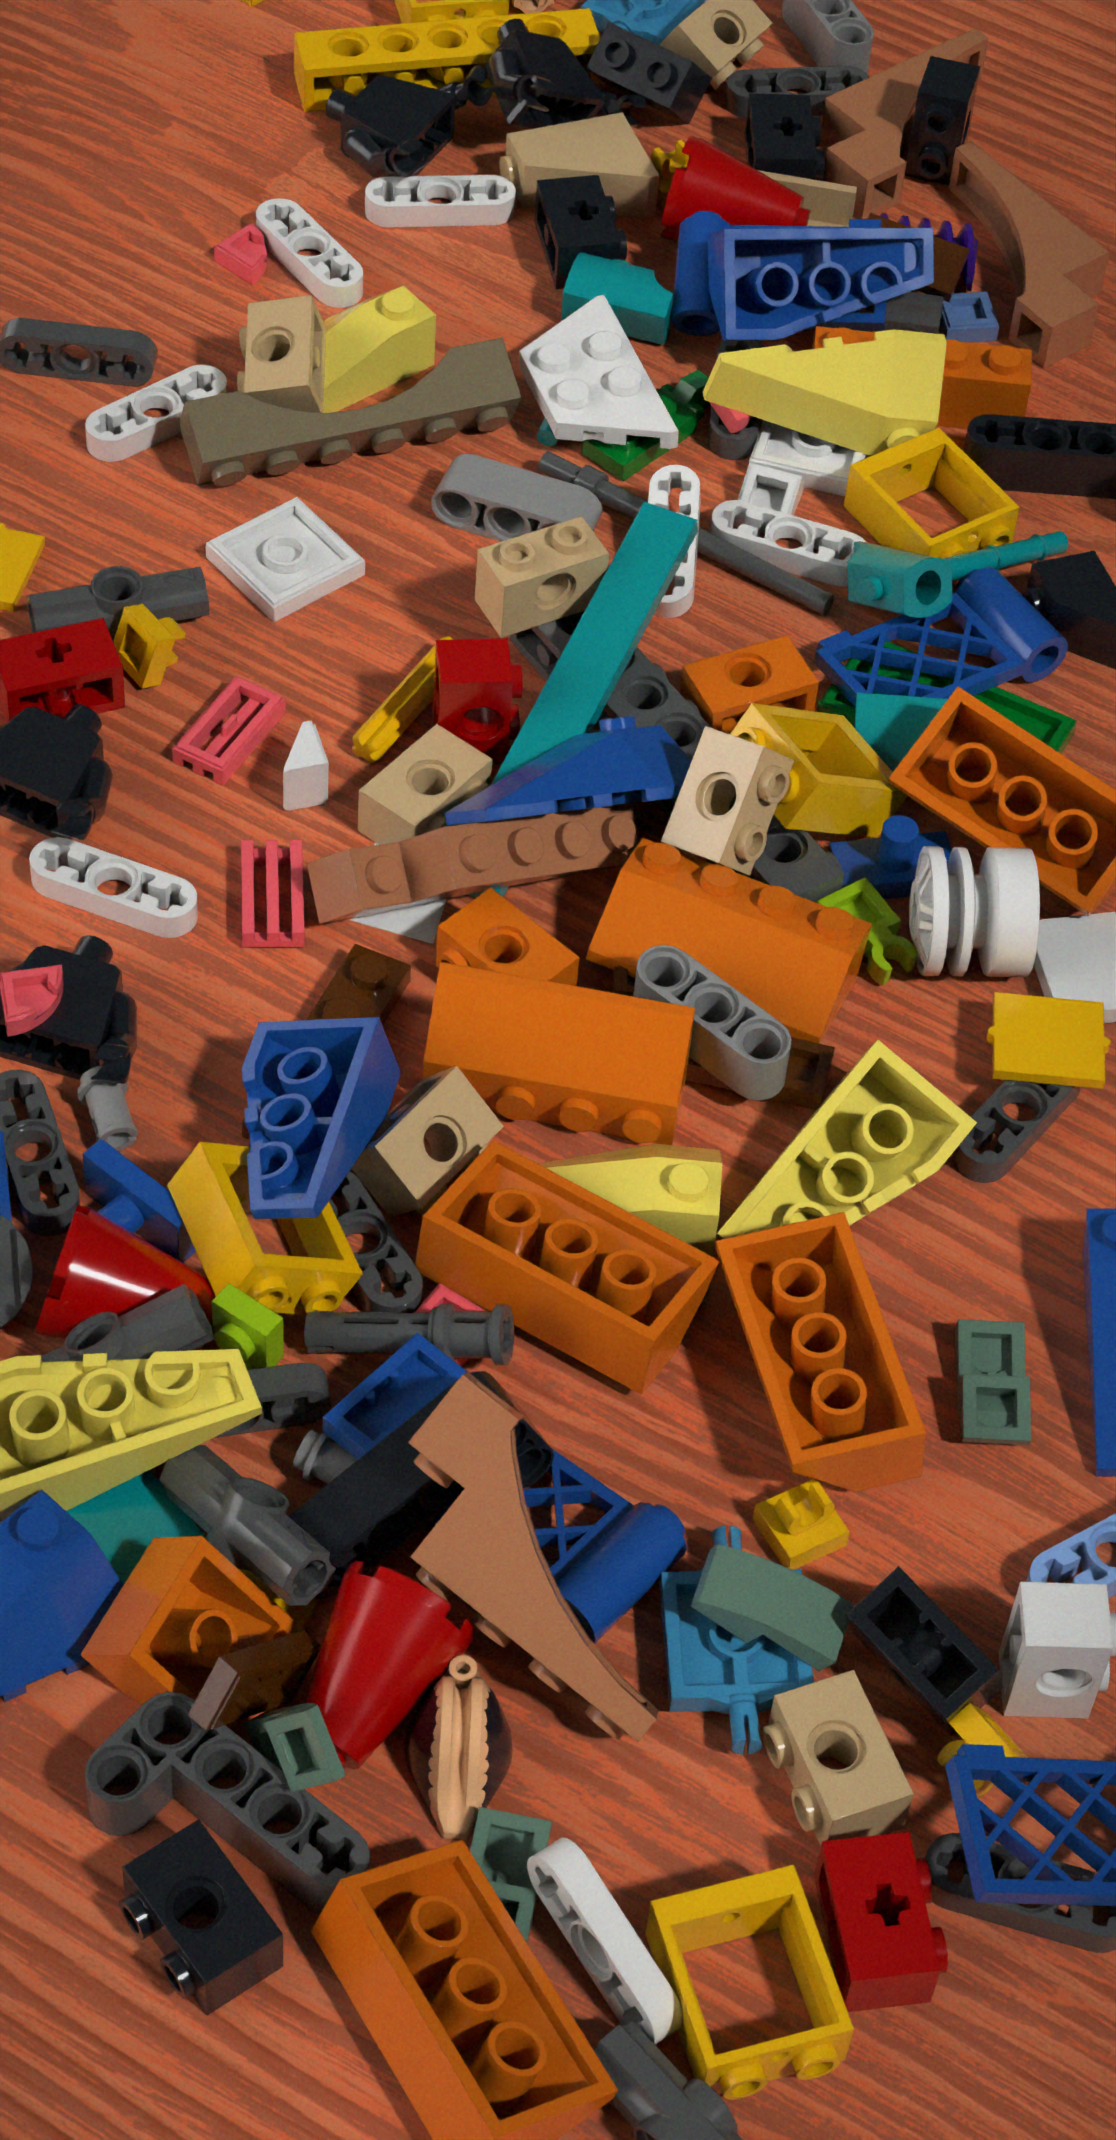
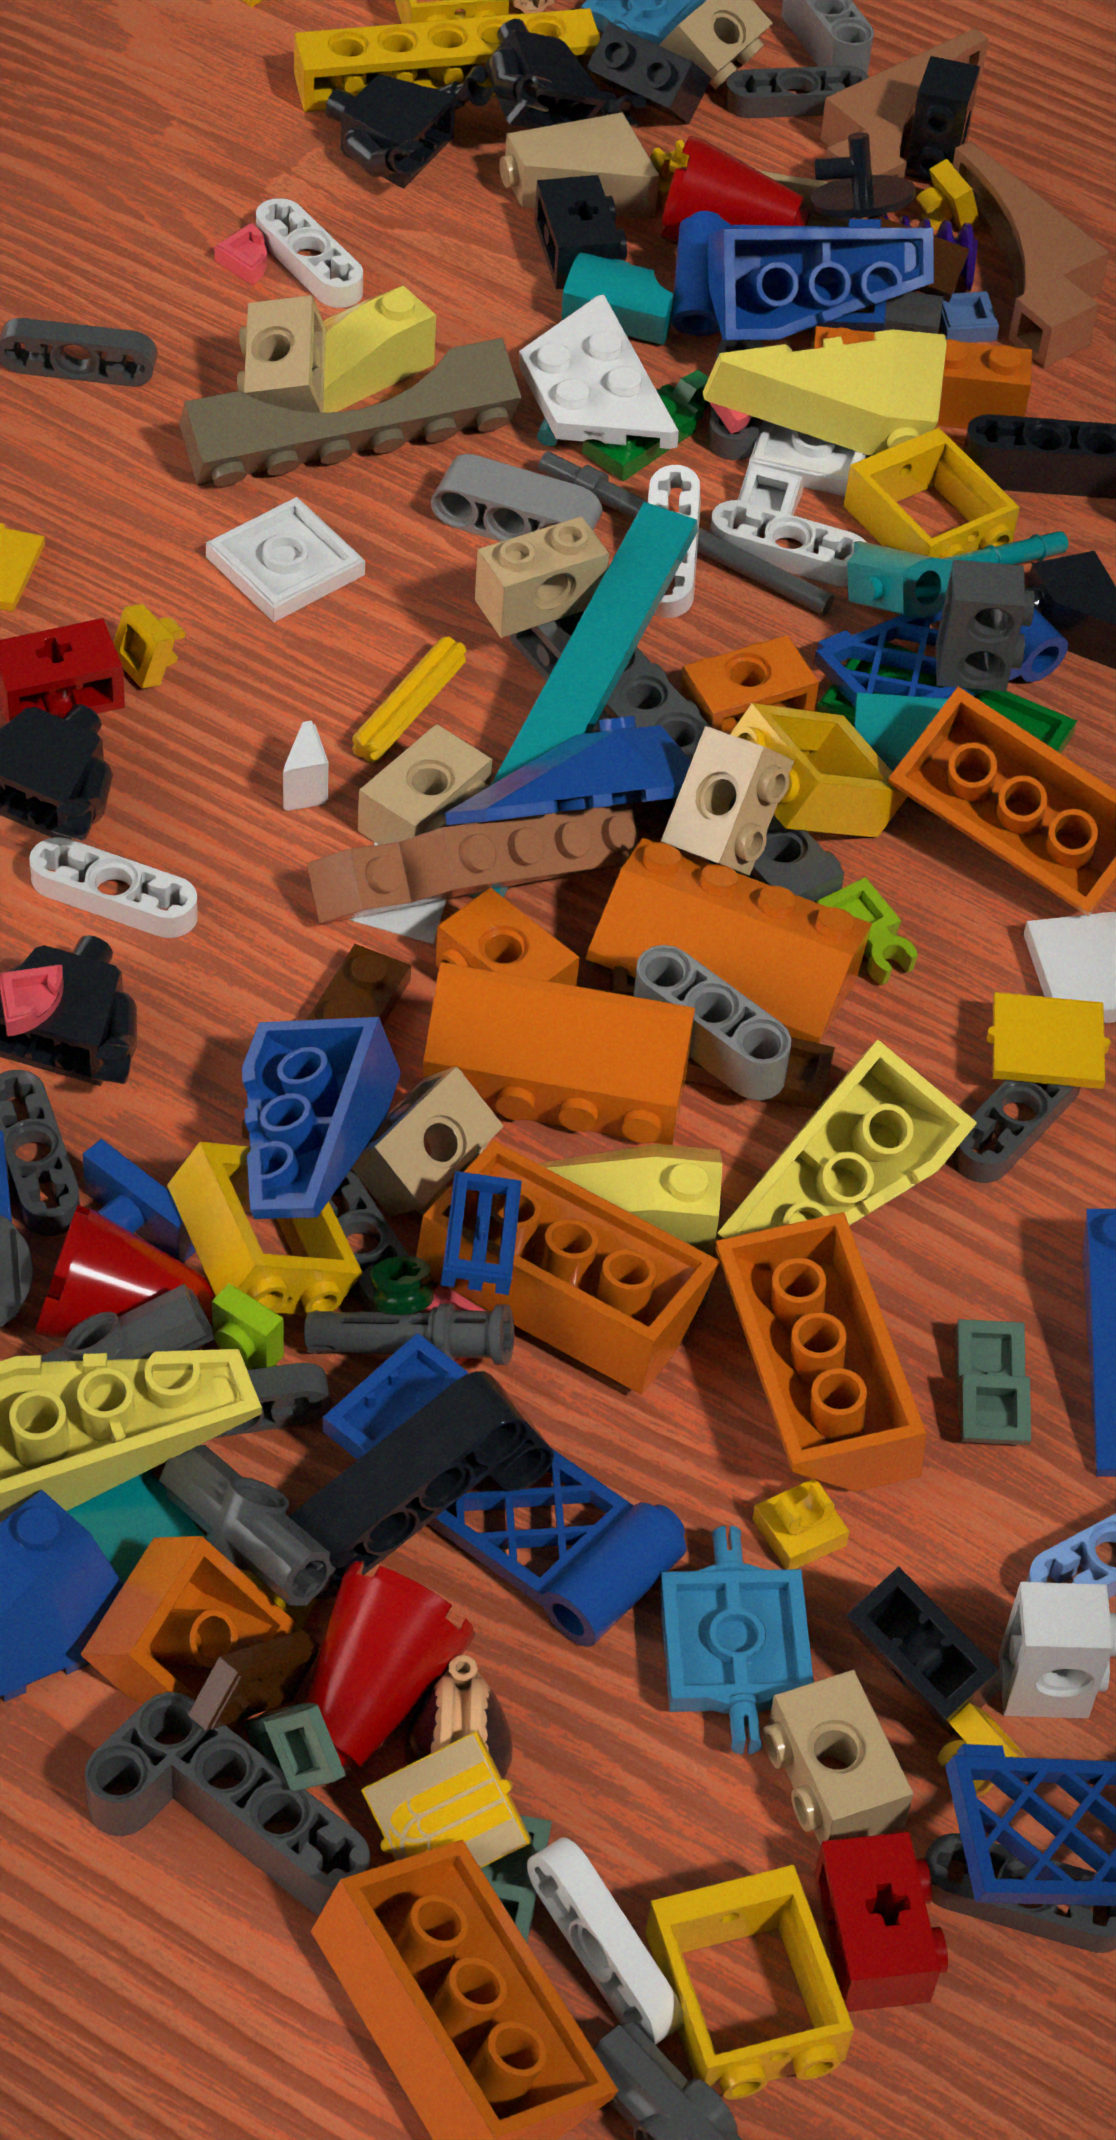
(108, 1110): light grey pin -> none
(123, 429): white beam -> none
(166, 594): dark grey piece -> none
(195, 1876): black brick -> none
(239, 733): coral tile -> none
(272, 857): coral tile -> none
(321, 1458): light grey pin -> none
(402, 1285): none -> dark green bush
(446, 1800): none -> piece
(476, 693): red brick -> none
(477, 1270): none -> blue tile
(489, 201): white beam -> none
(494, 1561): nougat arch -> none
(767, 1599): sand green slope -> none
(784, 136): black brick -> none
(857, 190): none -> black shield
(888, 860): blue tile -> none
(948, 198): none -> yellow tile
(982, 625): none -> dark grey brick
(985, 912): white wheel -> none

